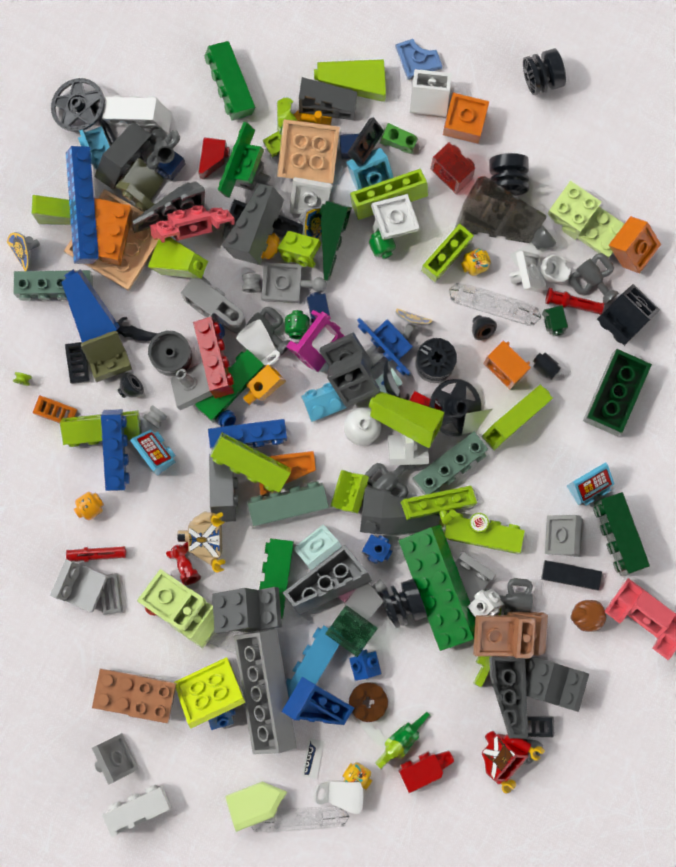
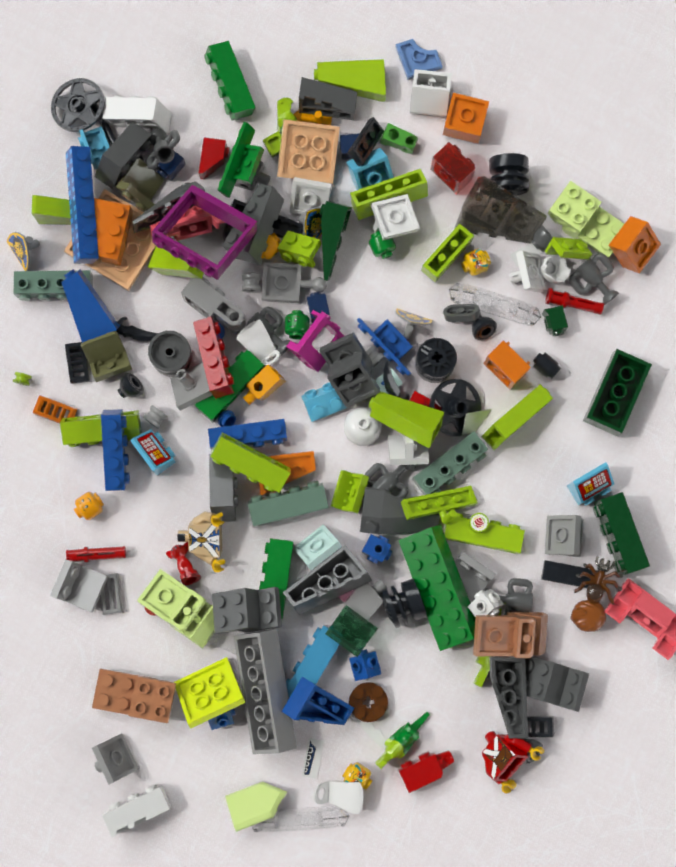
(216, 208): none -> magenta window
(462, 313): none -> dark grey plate
(544, 71): black wheel -> none
(568, 248): none -> lime bracket
(597, 584): none -> animal
(628, 314): black bracket -> none

